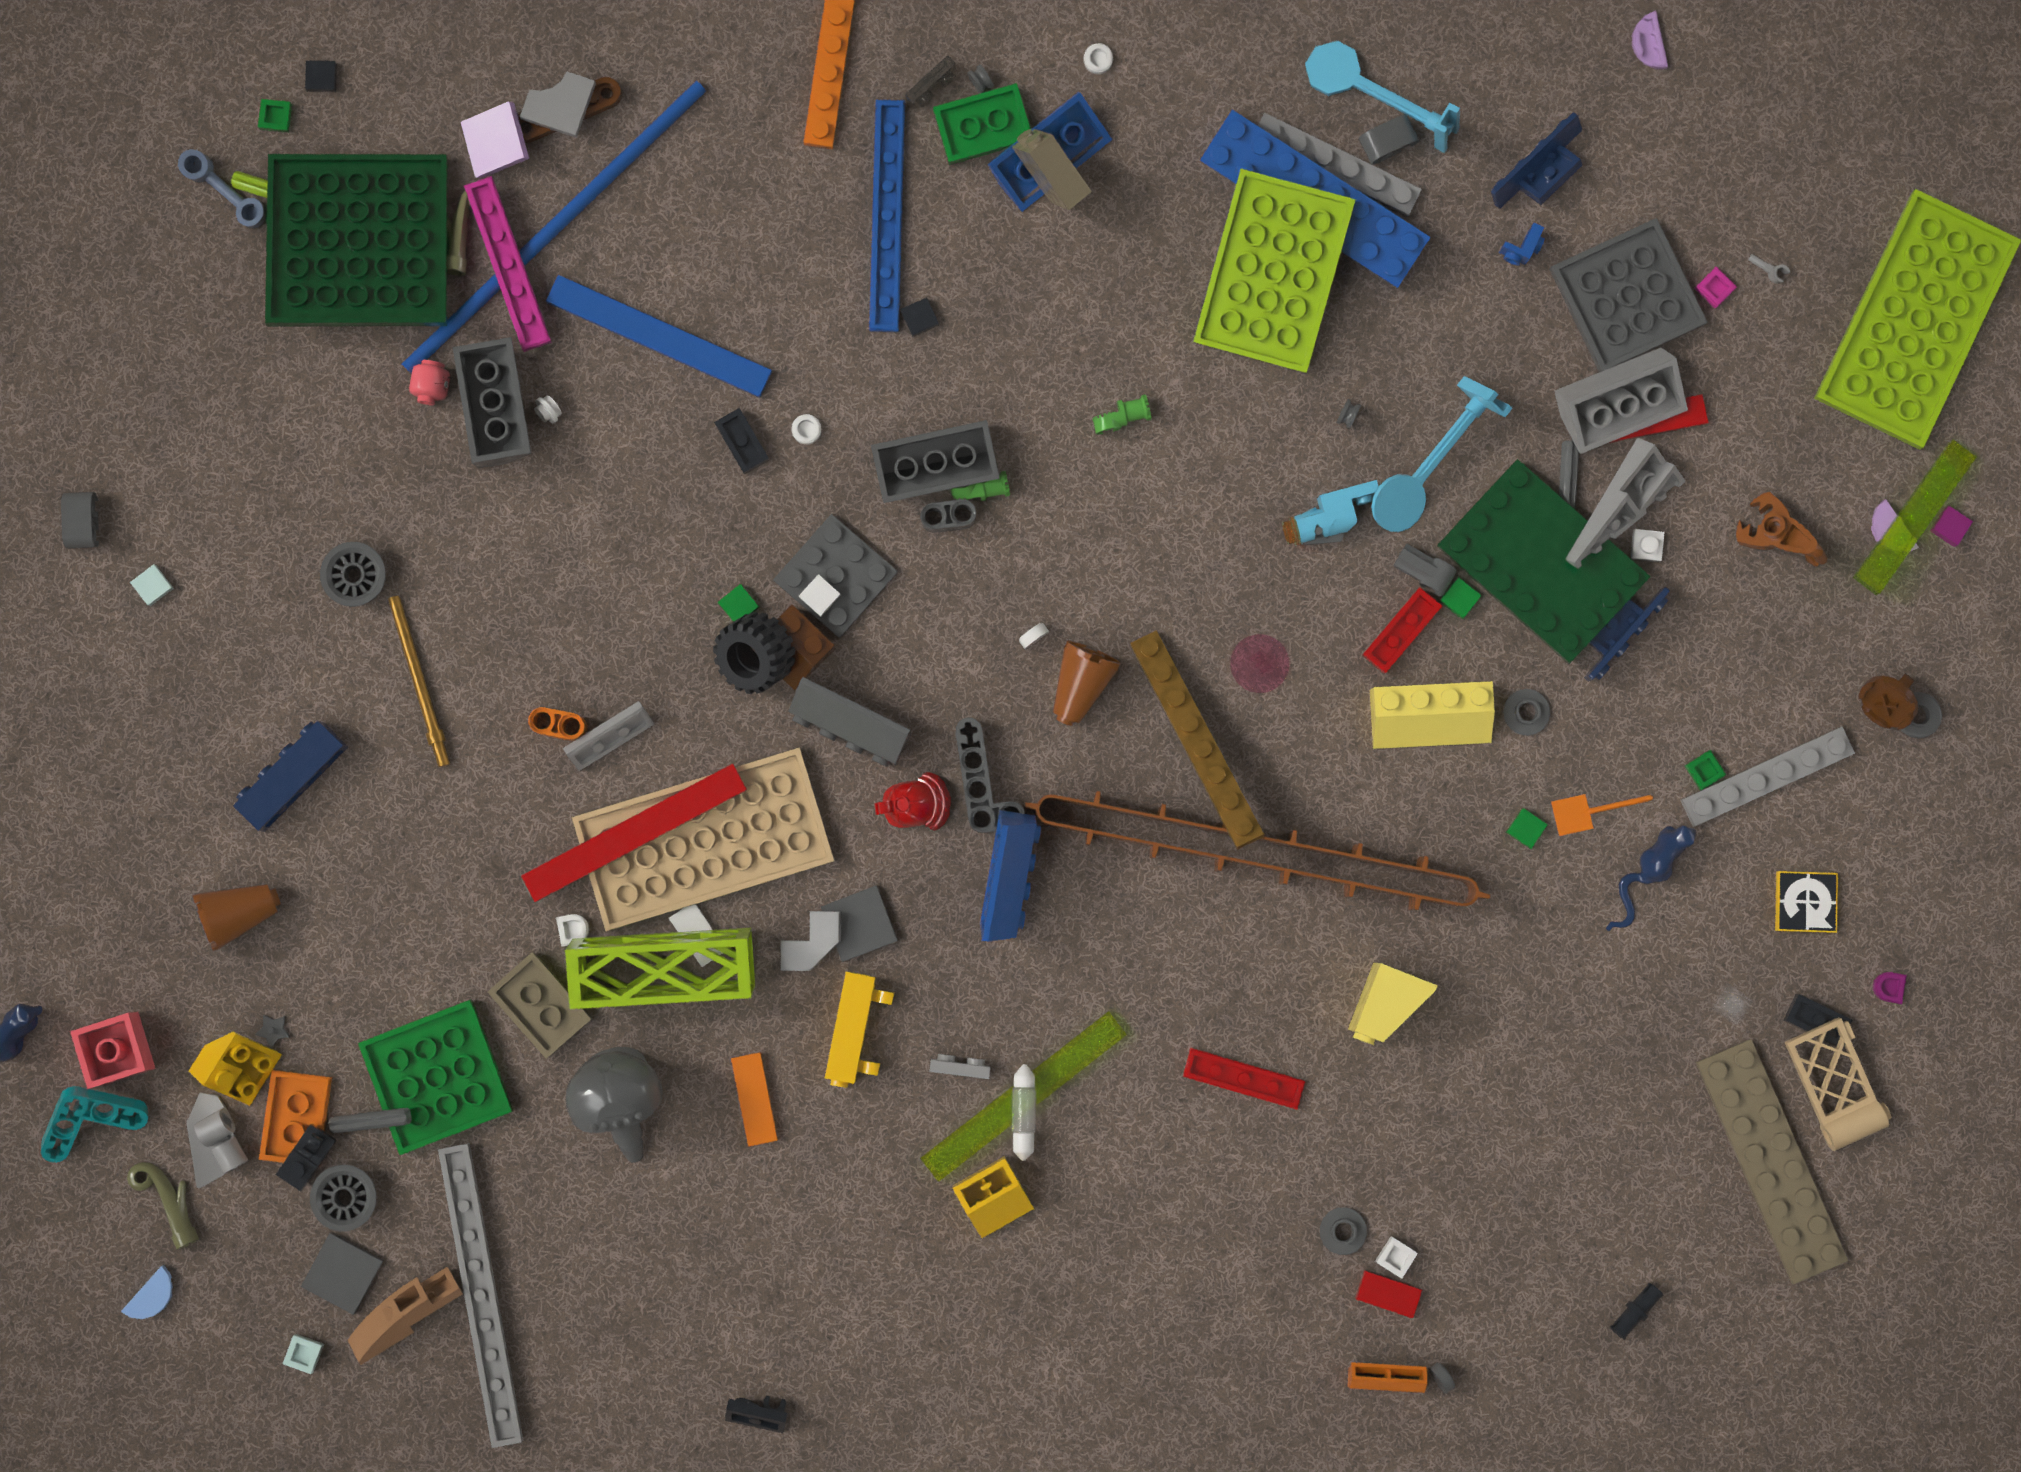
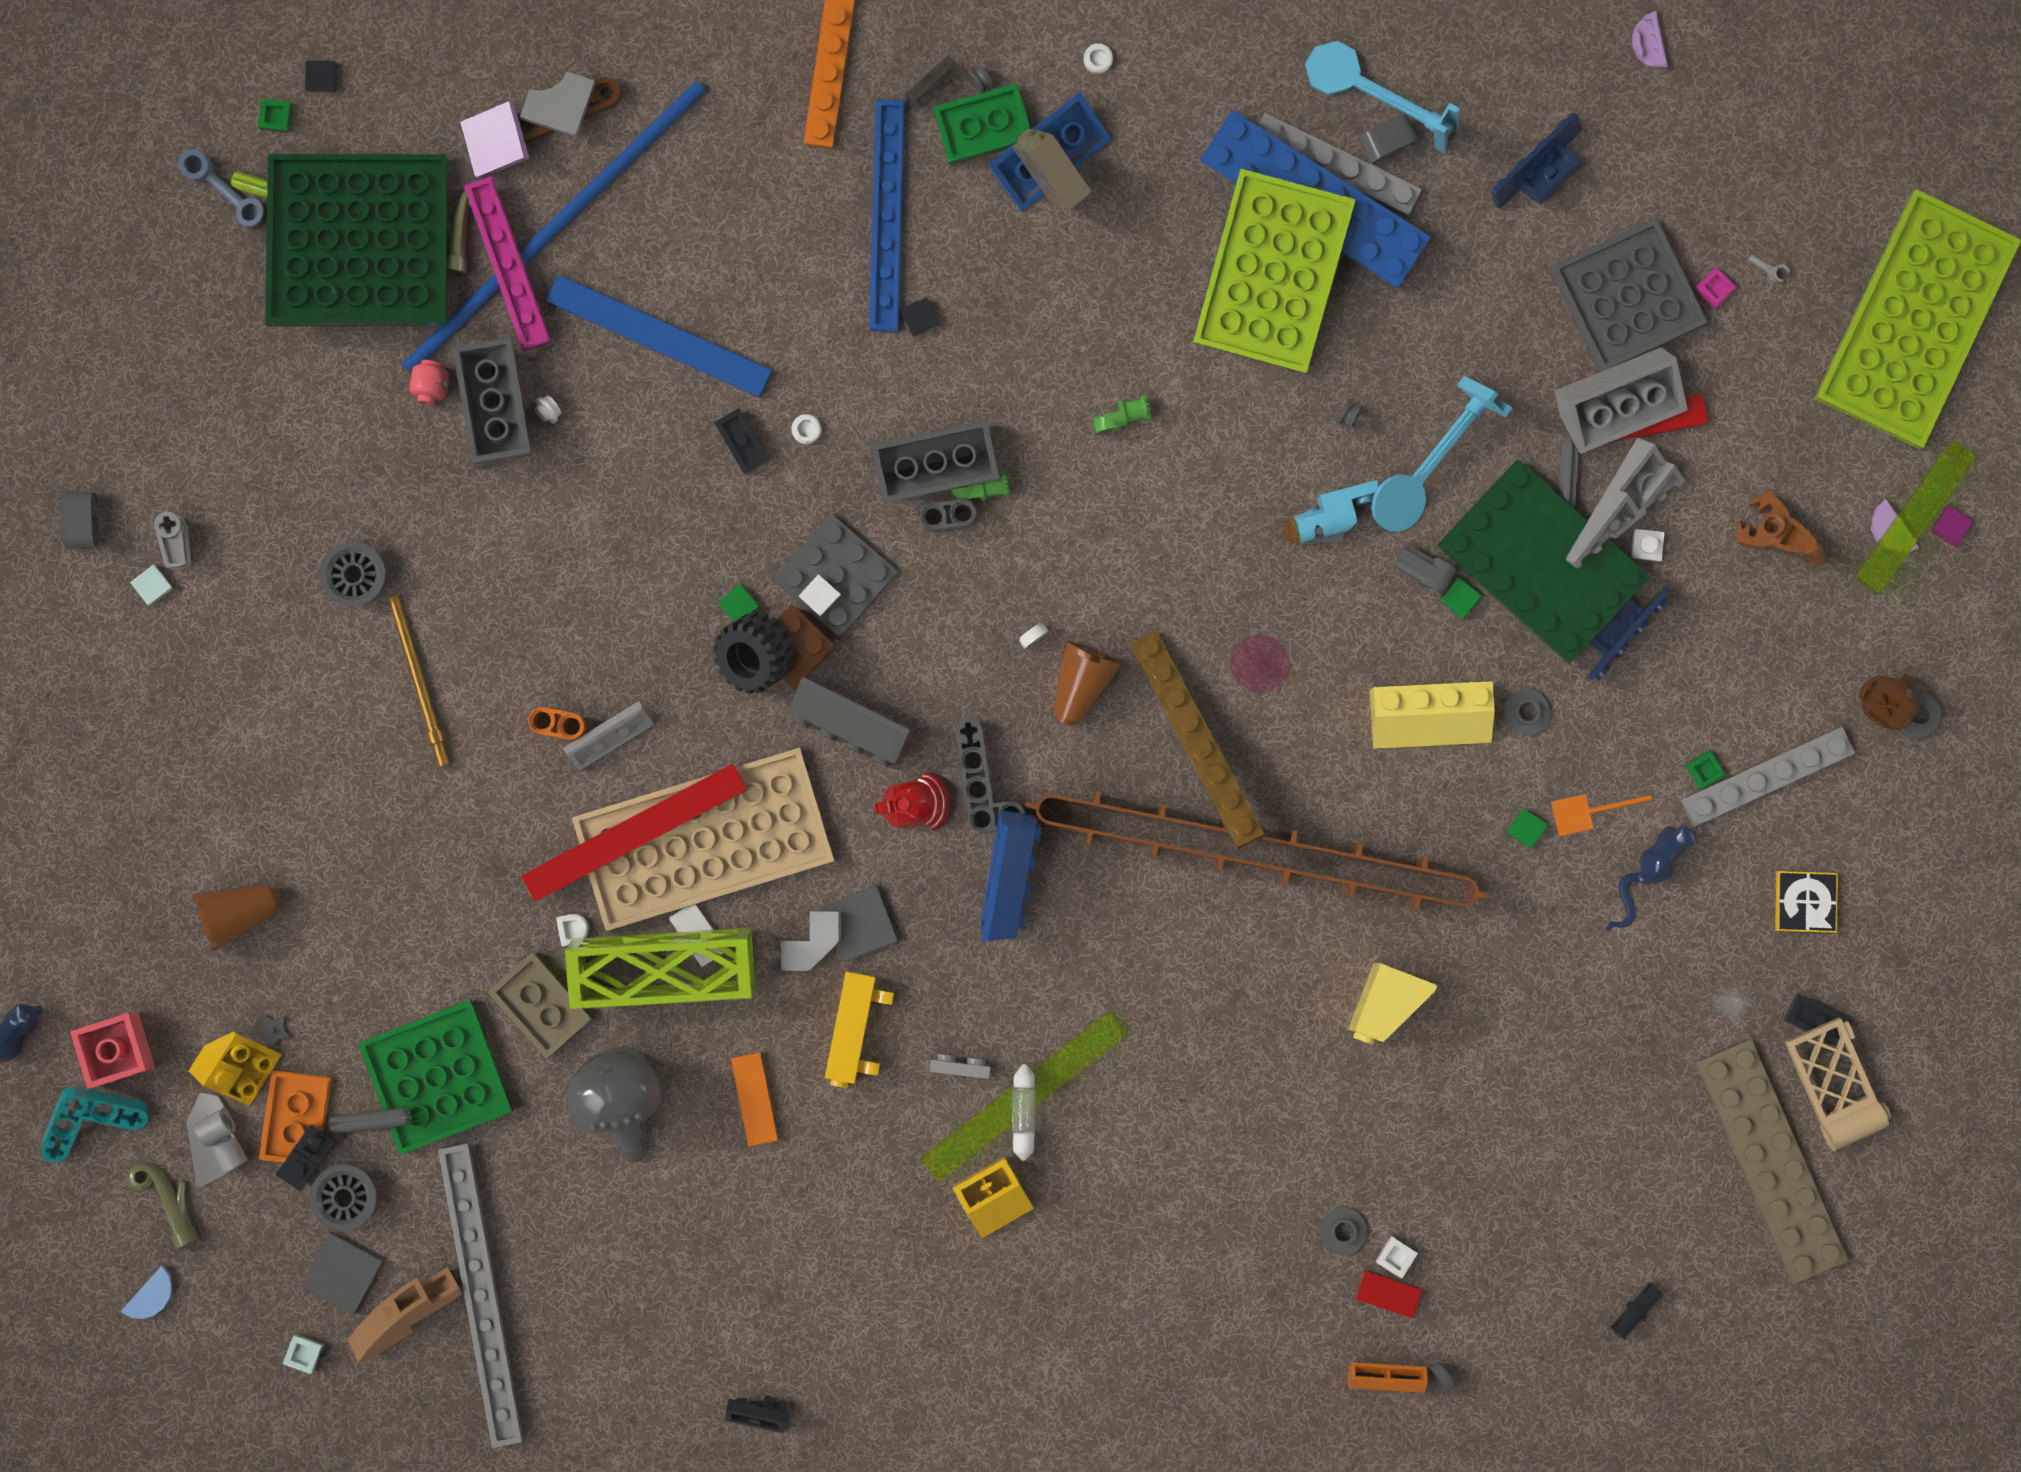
(174, 544): none -> light grey piece
(290, 776): dark blue brick -> none
(1243, 1078): red tile -> none
(1401, 630): red plate -> none
(1531, 244): blue bracket -> none
(1890, 987): magenta tile -> none

